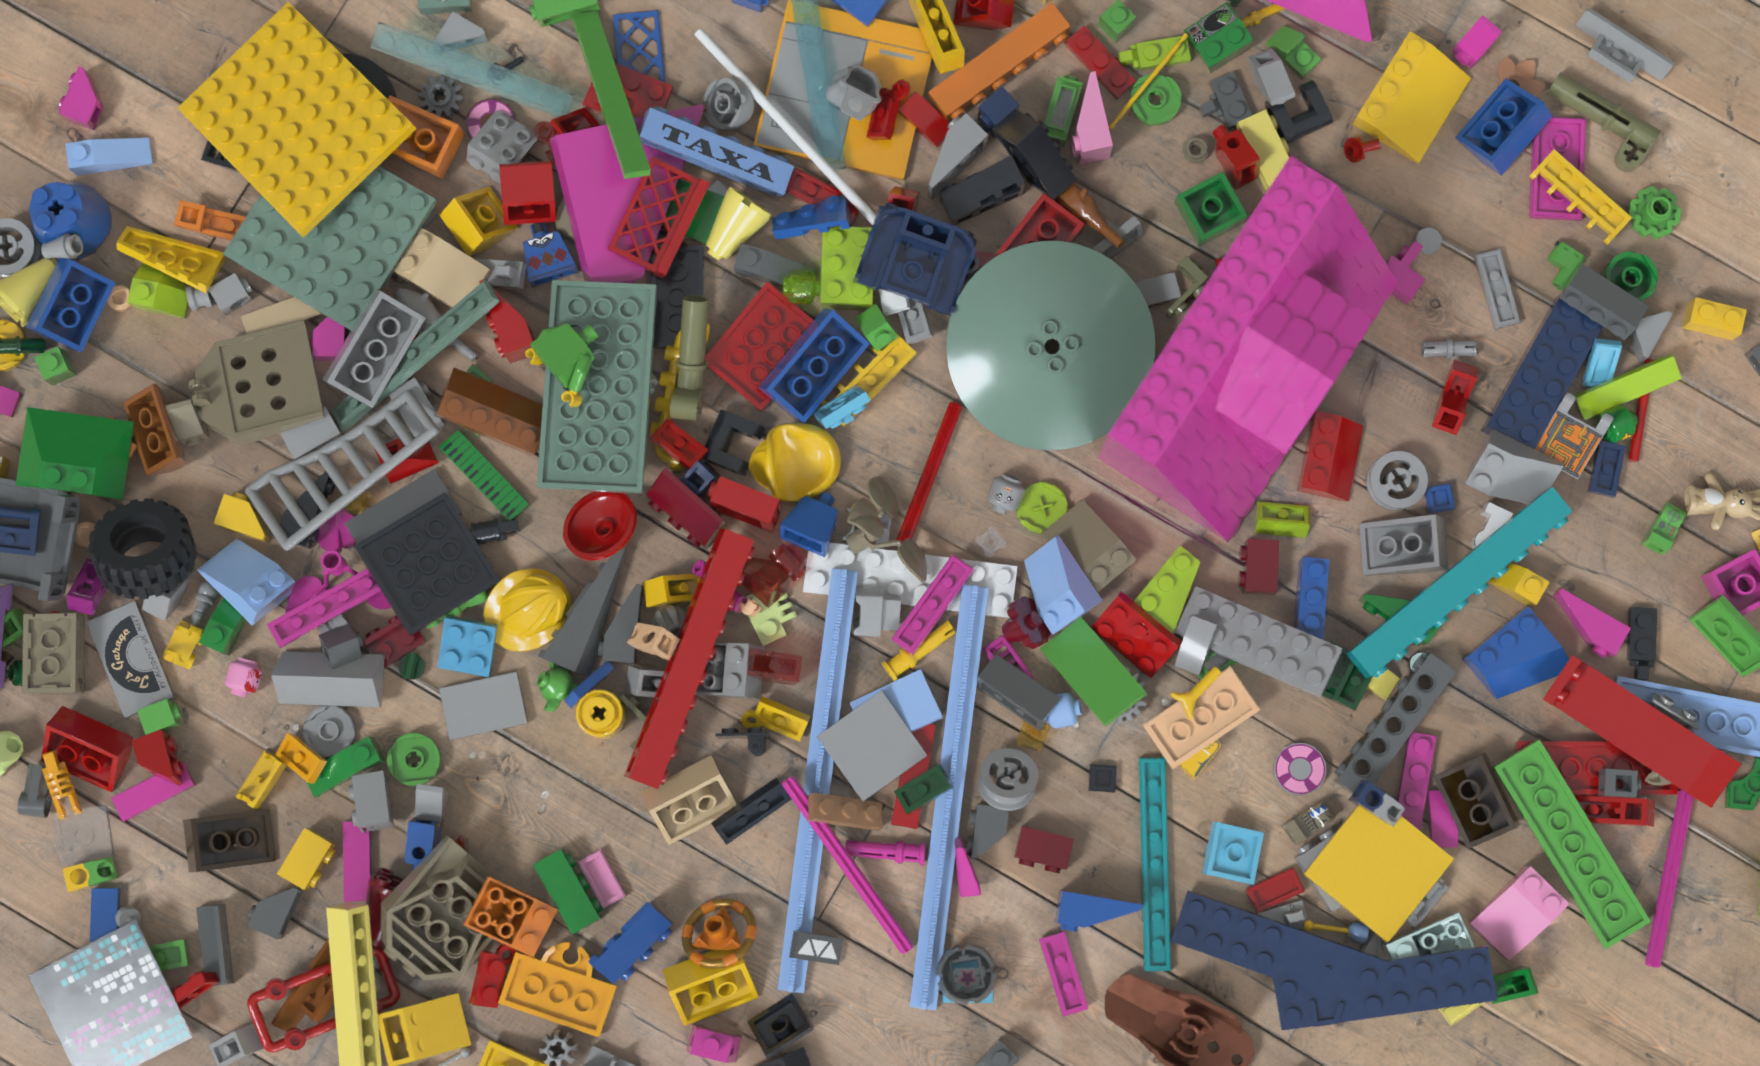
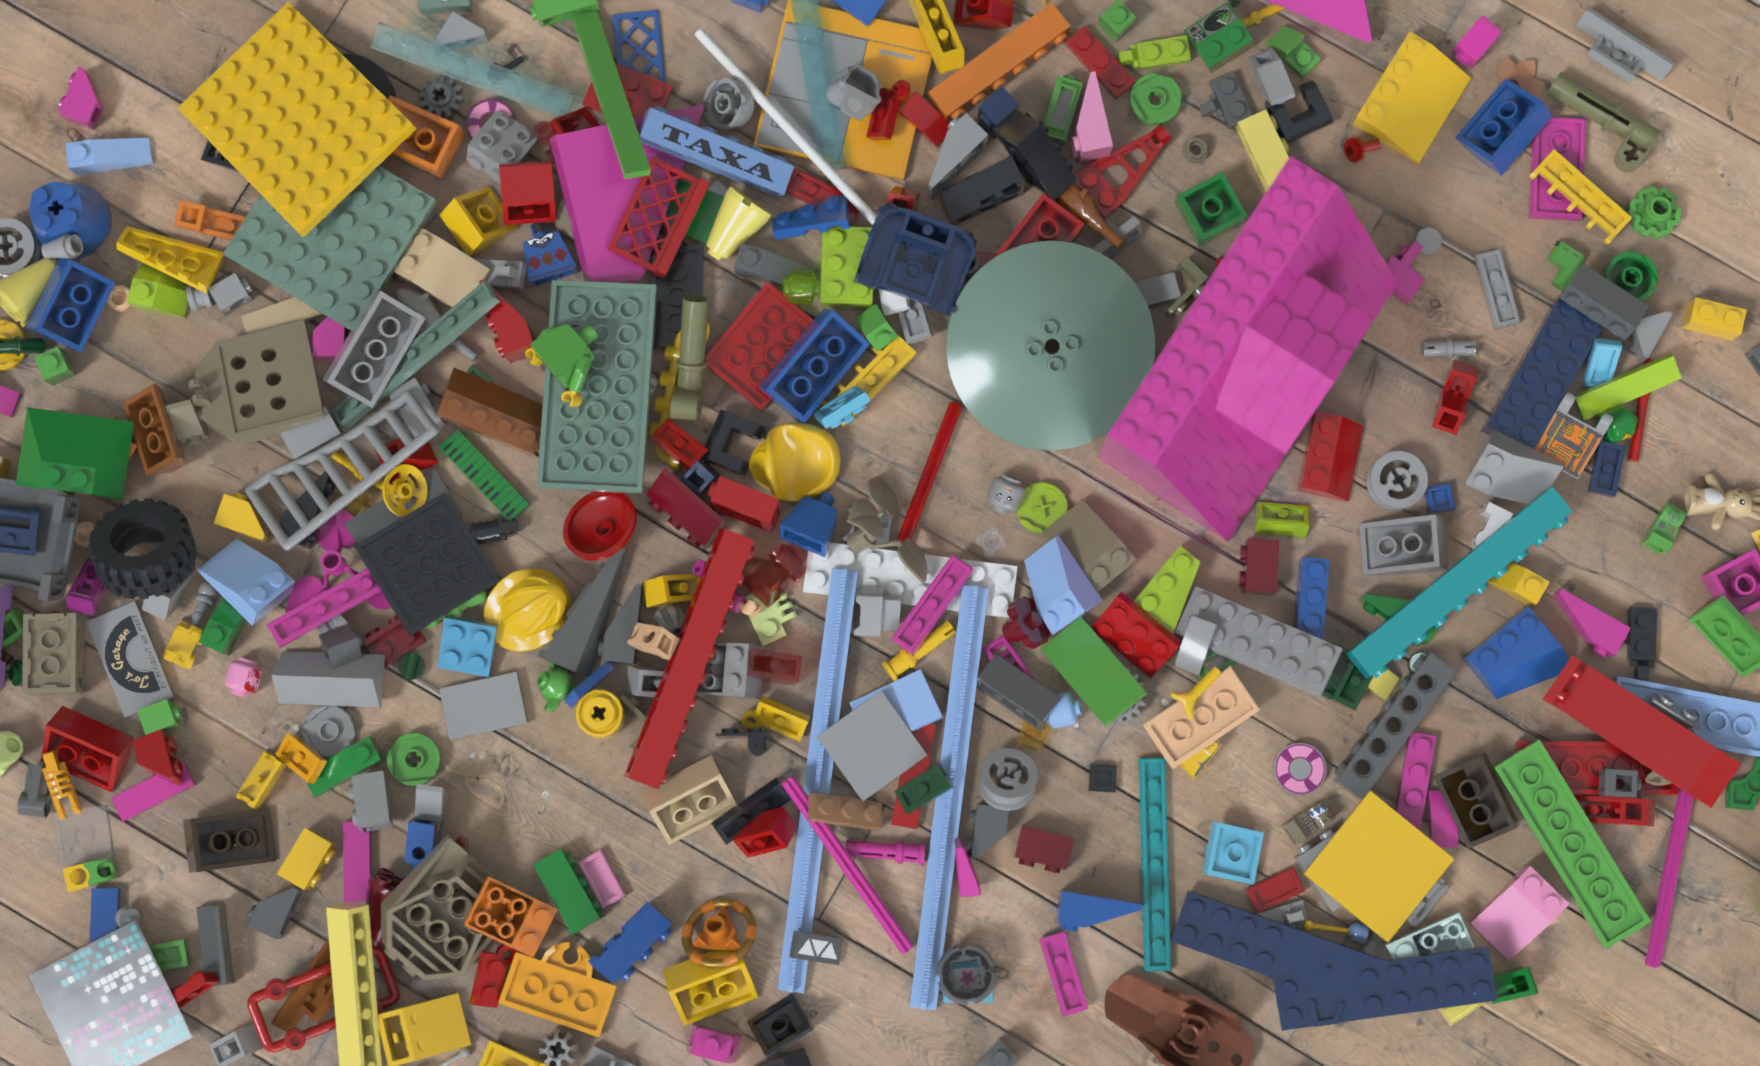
(398, 488): none -> yellow dish
(766, 833): none -> red slope
(1101, 191): none -> red plate
(1148, 81): yellow piece -> none
(1236, 156): red torso -> none
(1377, 802): leg -> none

